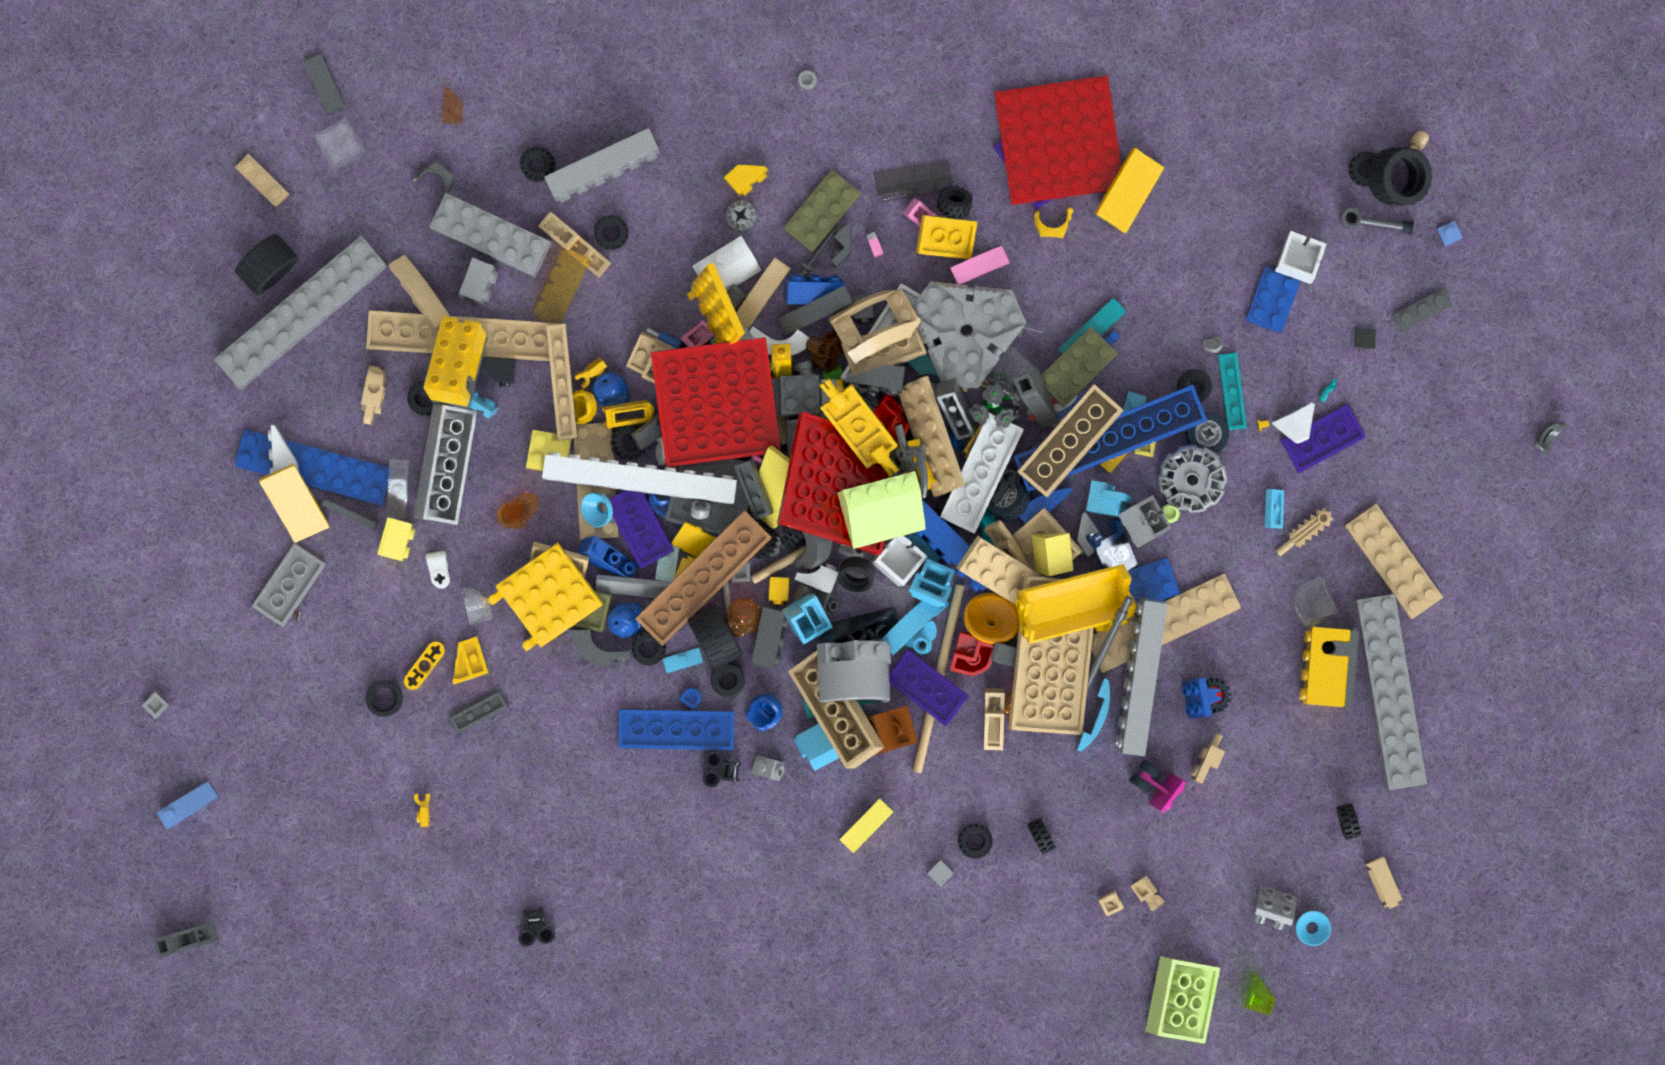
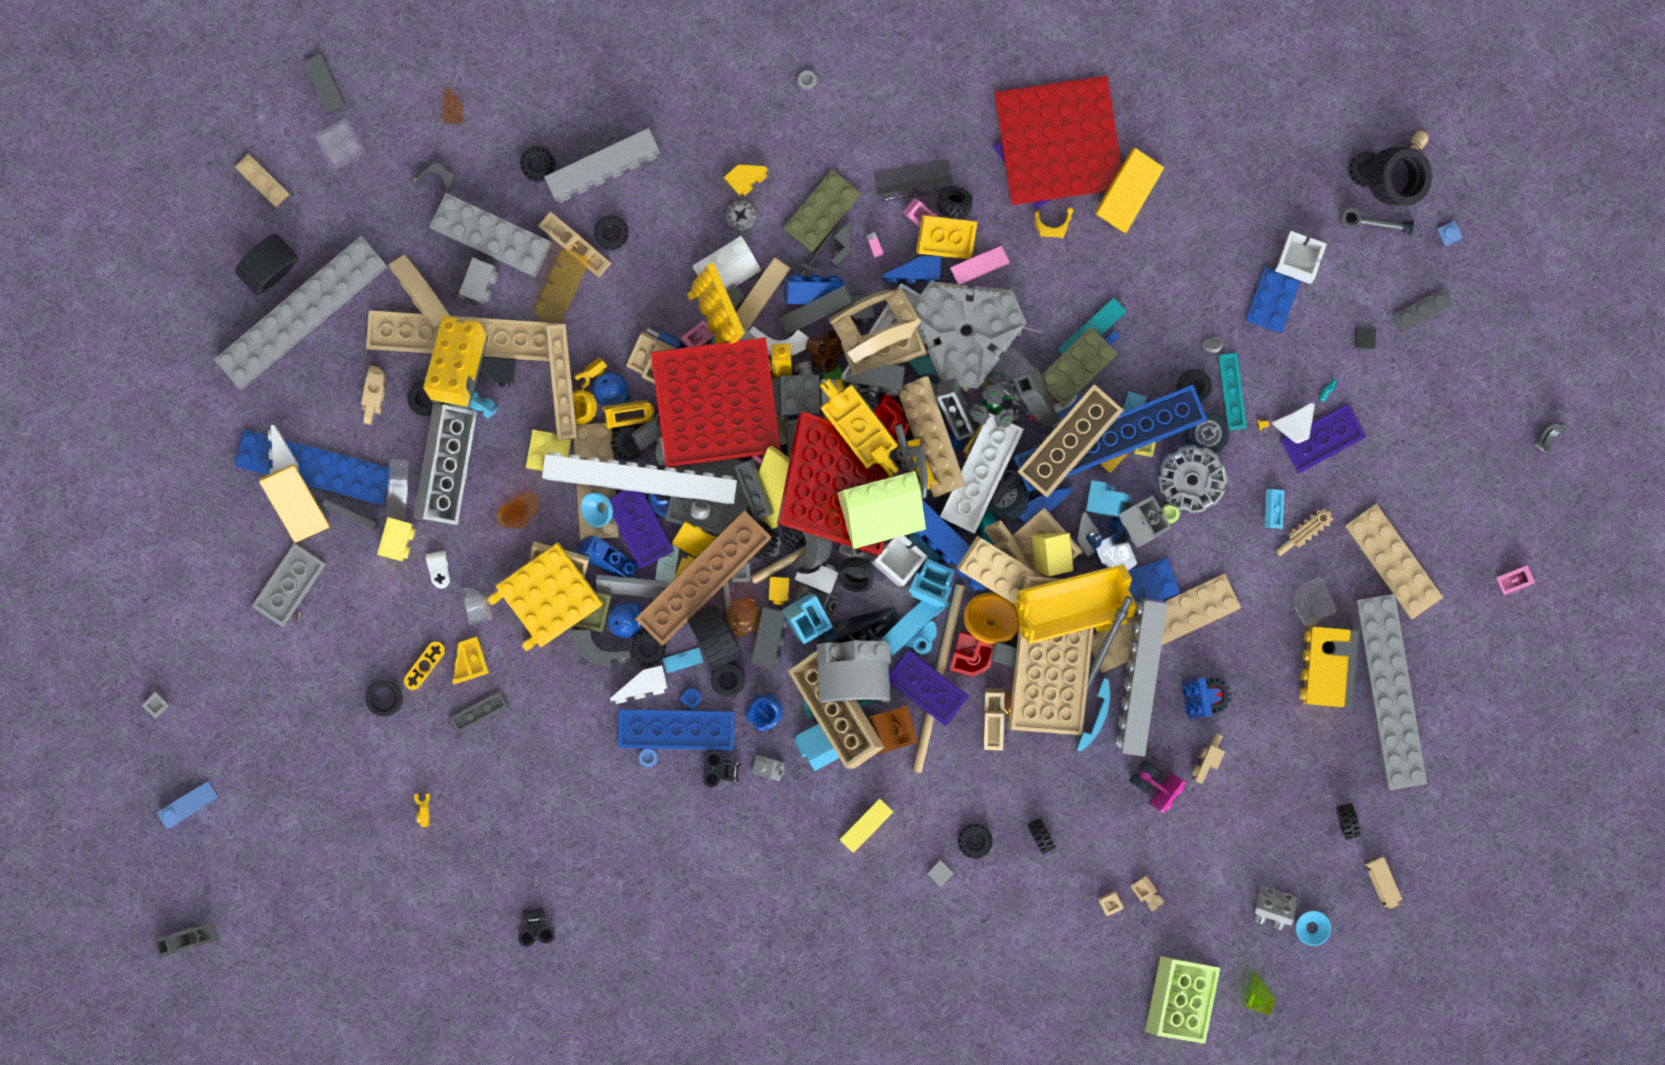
(646, 681): none -> white slope
(648, 757): none -> medium blue tile
(920, 269): none -> blue slope
(1515, 579): none -> bright pink slope

